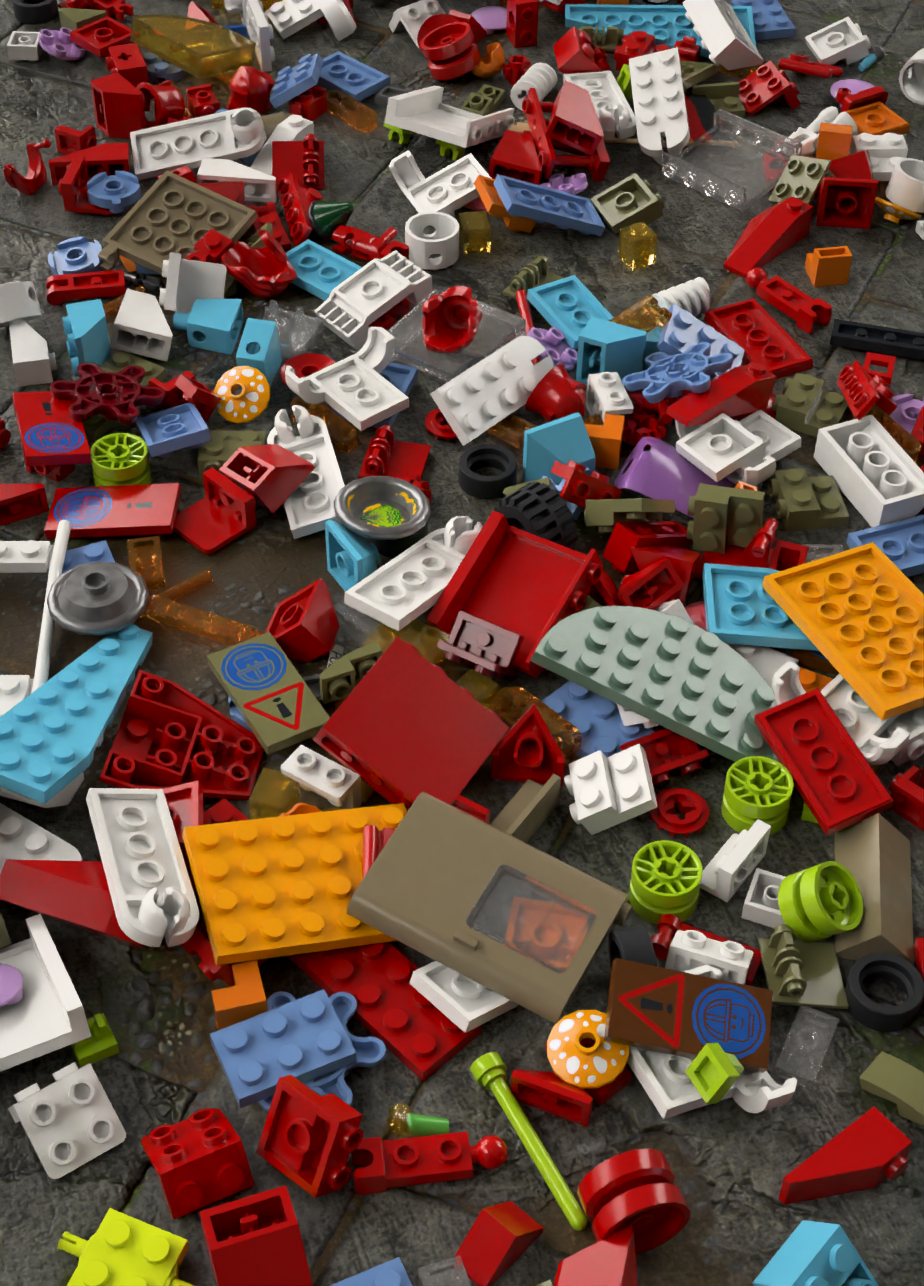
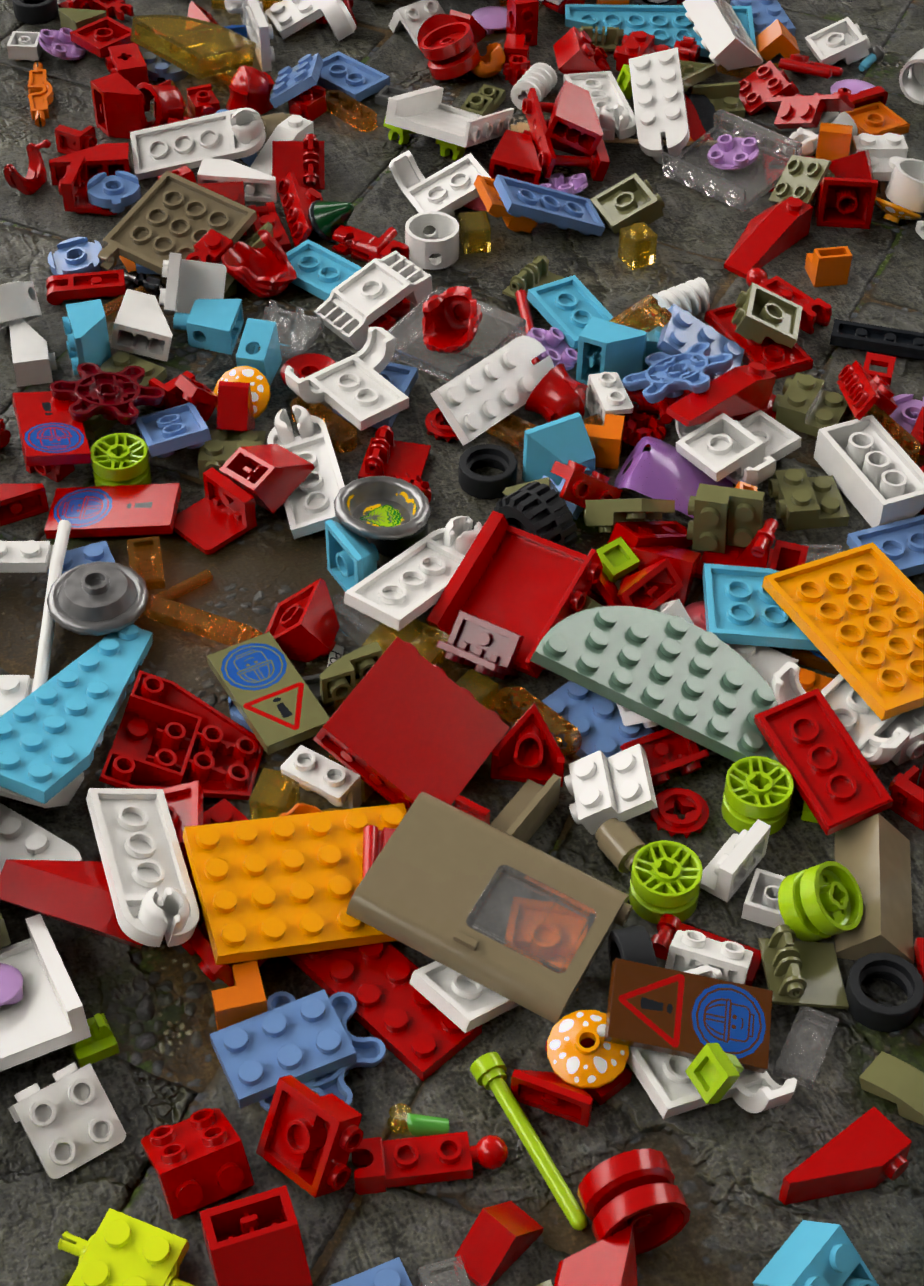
(40, 94): none -> orange piece
(235, 406): none -> red slope
(515, 45): none -> red brick
(617, 559): none -> lime tile
(618, 843): none -> dark tan brick
(732, 152): none -> lavender dish
(767, 314): none -> olive plate
(776, 40): none -> orange piece
(806, 110): none -> red bracket

